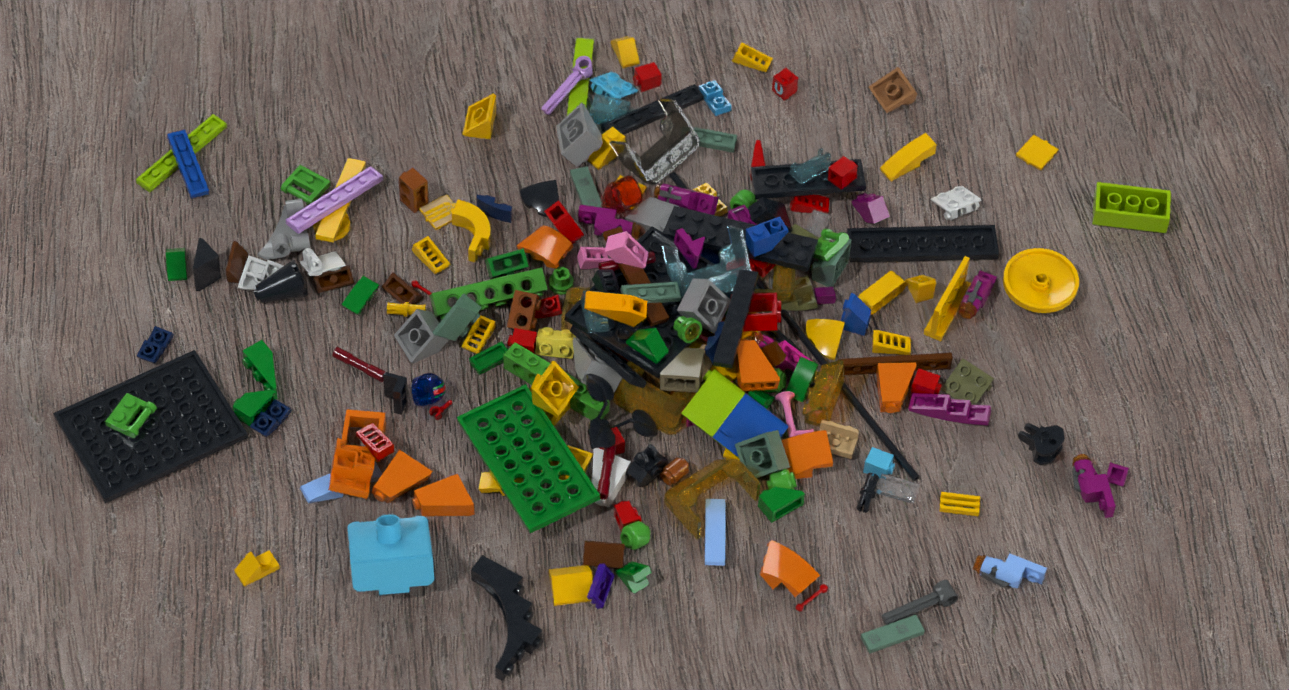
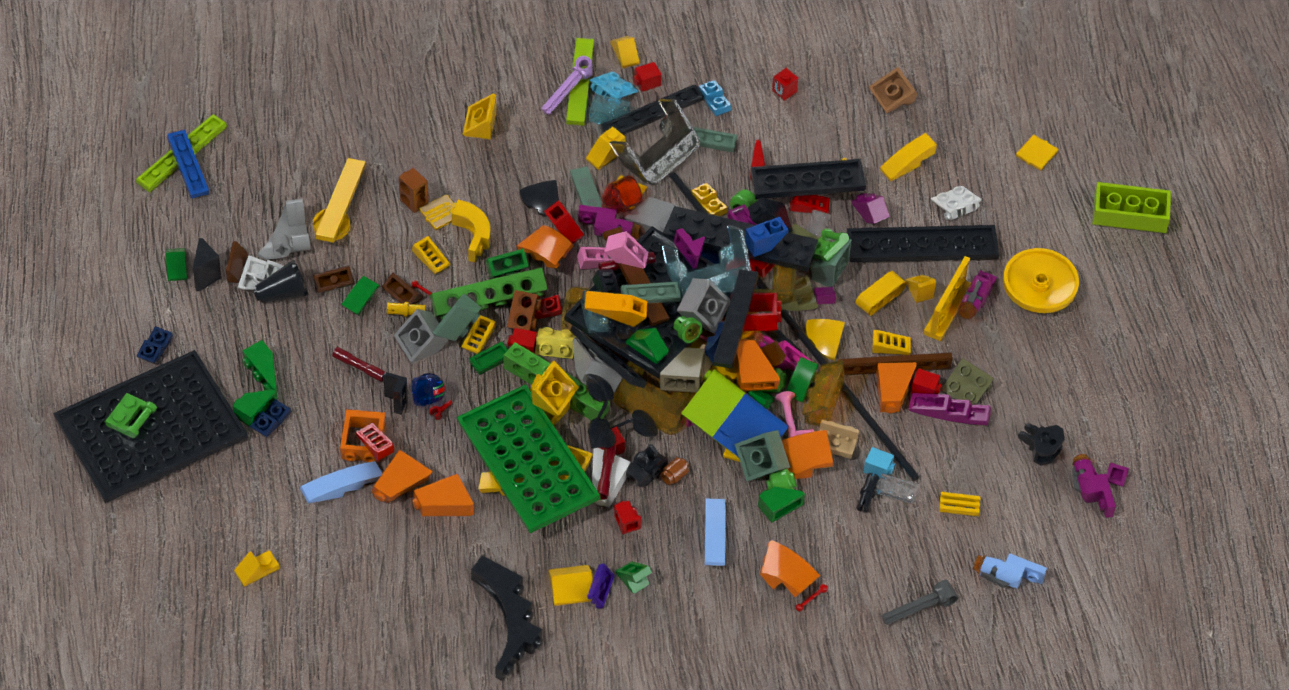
(307, 180): bright green plate -> none
(315, 265): white hinge -> none
(334, 200): lavender tile -> none
(351, 470): orange slope -> none
(390, 554): medium azure piece -> none
(492, 209): dark blue slope -> none
(560, 281): bright green piece -> none
(578, 136): light grey slope -> none
(603, 553): reddish brown slope -> none
(635, 535): bright green head -> none
(684, 494): clear yellow windscreen -> none
(686, 198): magenta plate -> none
(741, 57): yellow slope -> none
(812, 167): clear light blue hinge -> none
(842, 172): red brick -> none
(855, 315): blue slope -> none
(892, 634): sand green tile -> none

